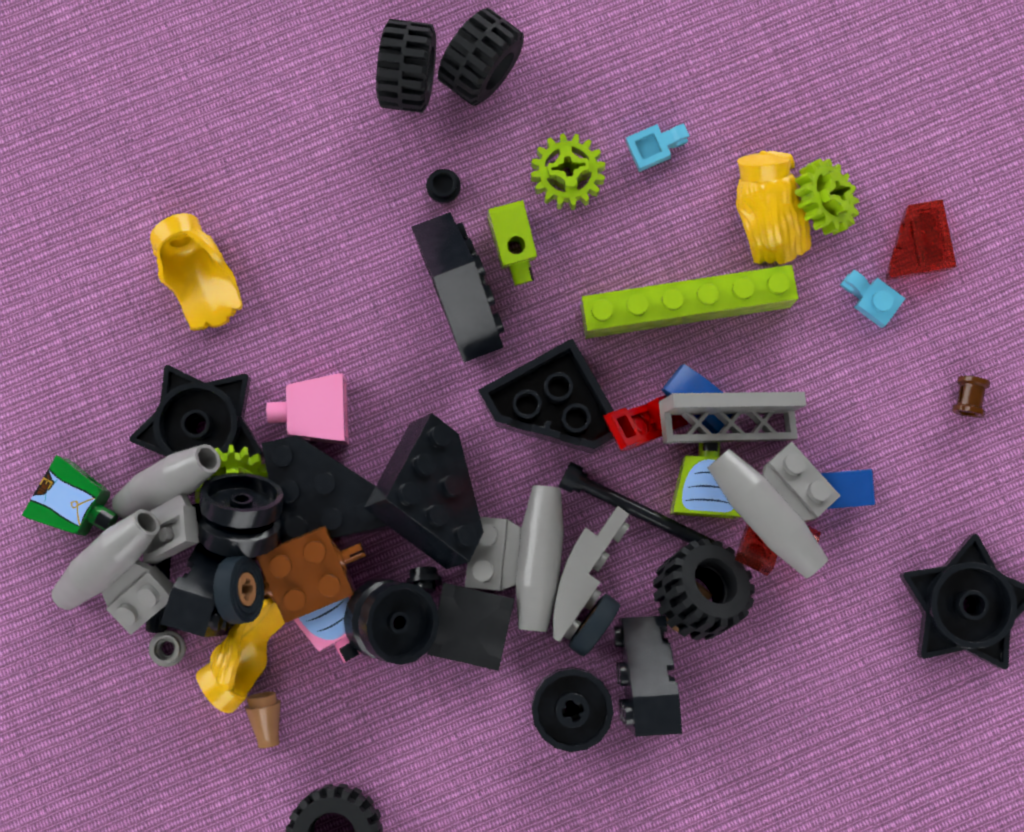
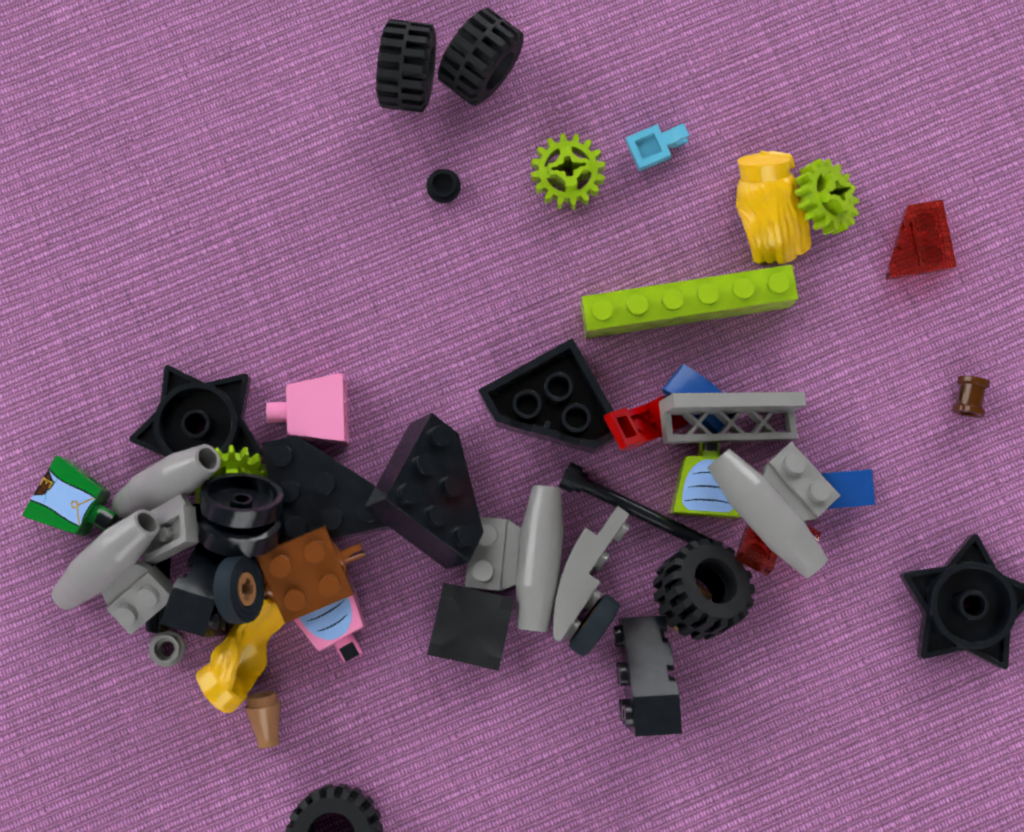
(195, 272): yellow hair -> none
(391, 621): black wheel -> none
(425, 577): black plate -> none
(460, 285): black brick -> none
(508, 225): lime torso -> none
(577, 730): black wheel -> none
(876, 300): medium azure plate -> none

